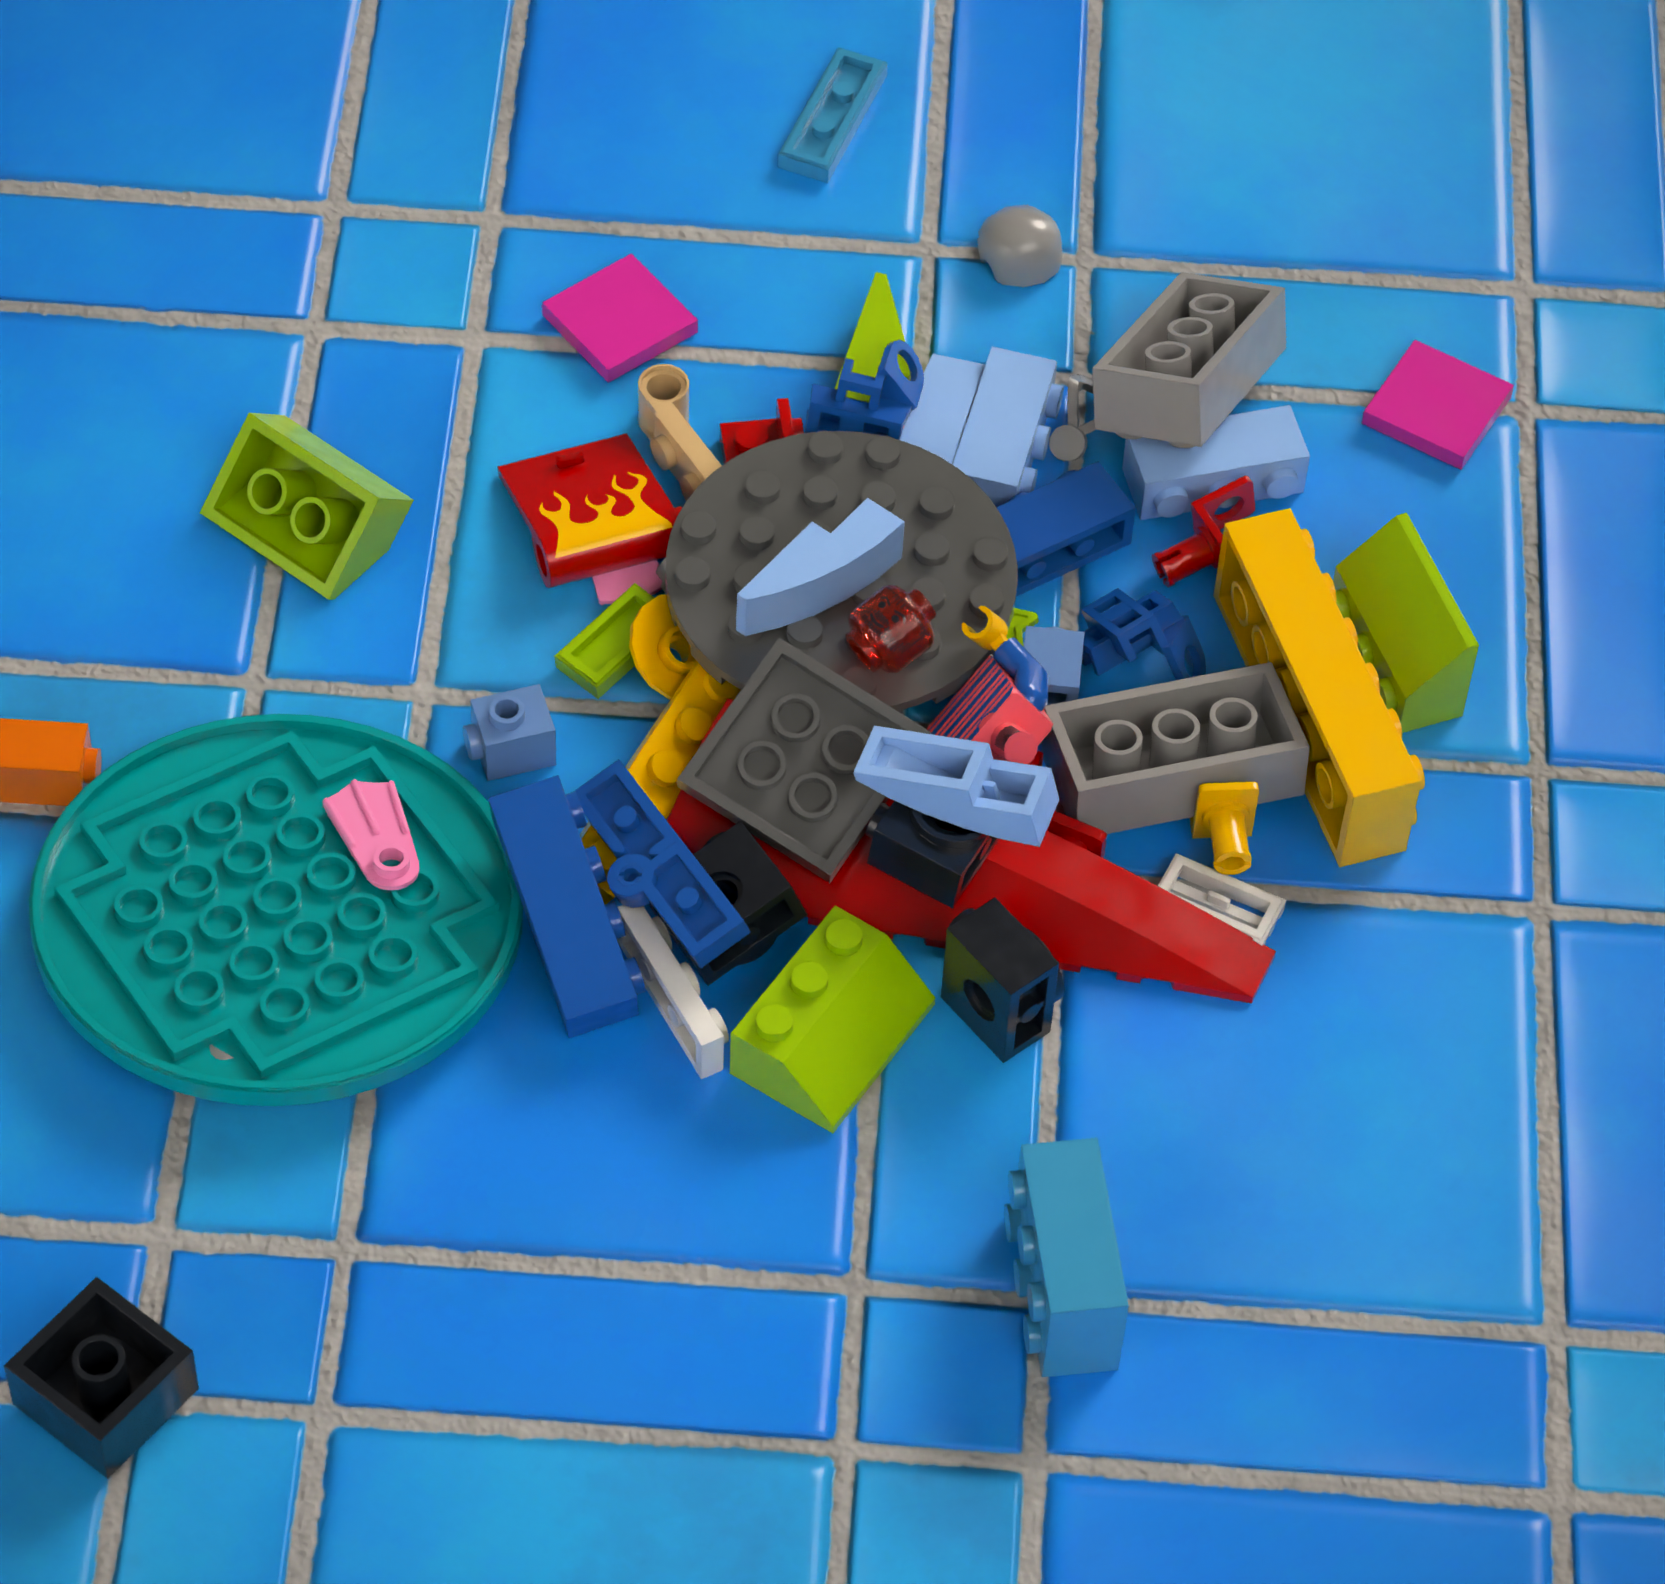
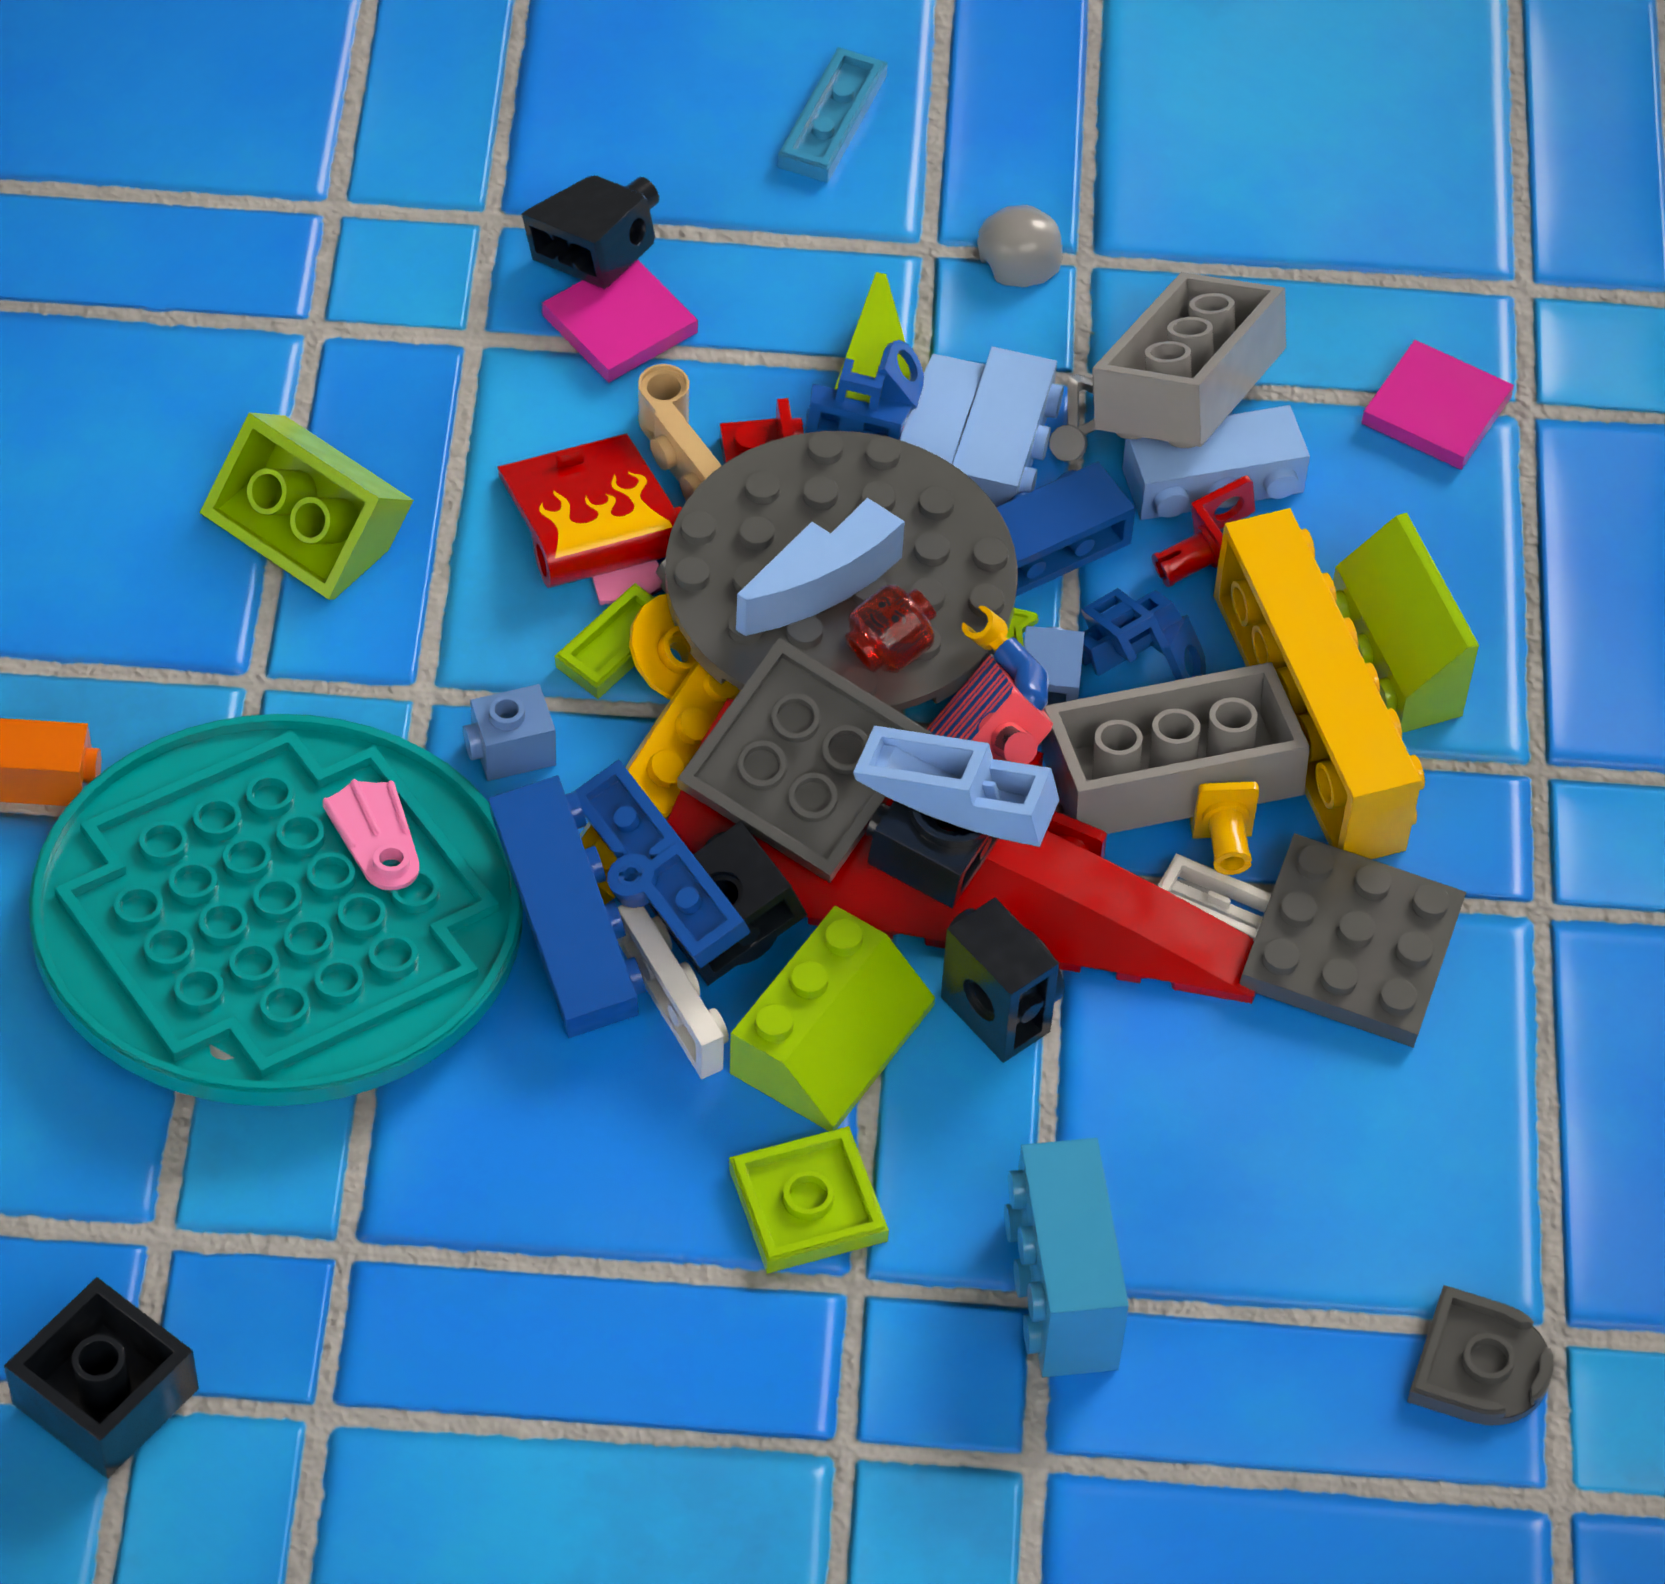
(593, 228): none -> black torso
(808, 1199): none -> lime tile
(1353, 940): none -> dark grey plate
(1481, 1361): none -> dark grey tile

